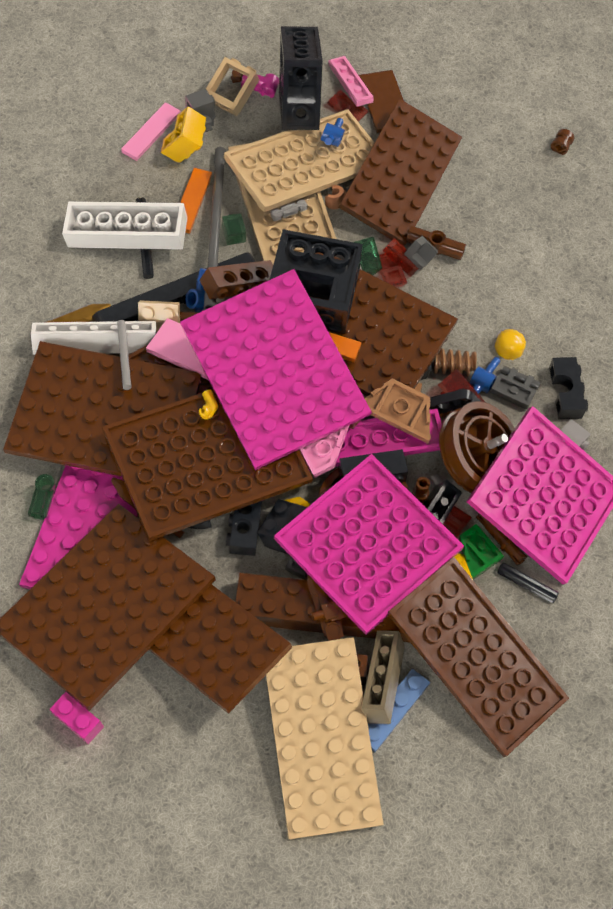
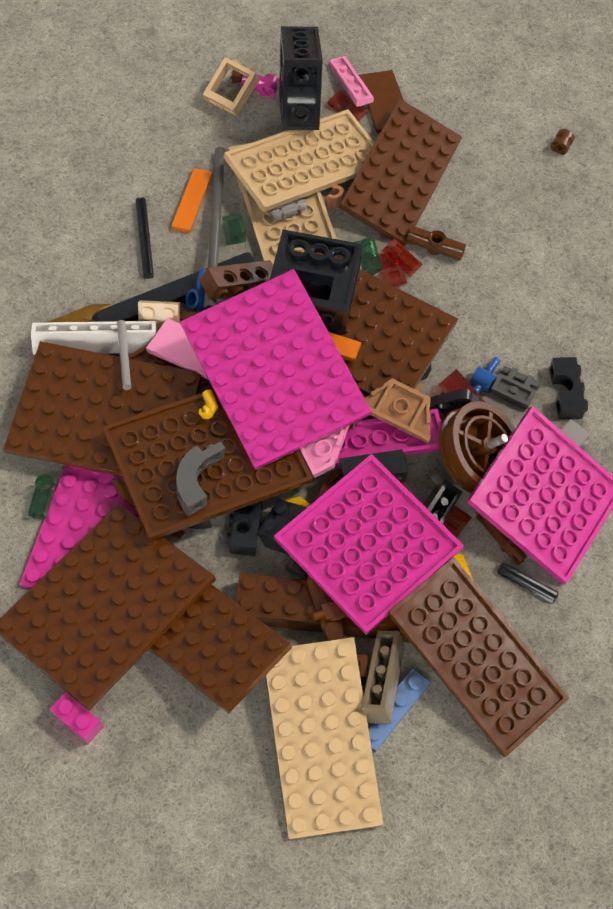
(125, 225): white brick -> none
(150, 131): bright pink tile -> none
(186, 136): yellow brick -> none
(193, 463): none -> dark grey arch
(203, 104): dark grey brick -> none
(333, 133): blue piece -> none
(421, 252): dark grey panel -> none
(421, 489): reddish brown pin -> none
(455, 361): medium nougat piece -> none
(479, 551): green wing -> none
(510, 344): yellow hair -> none

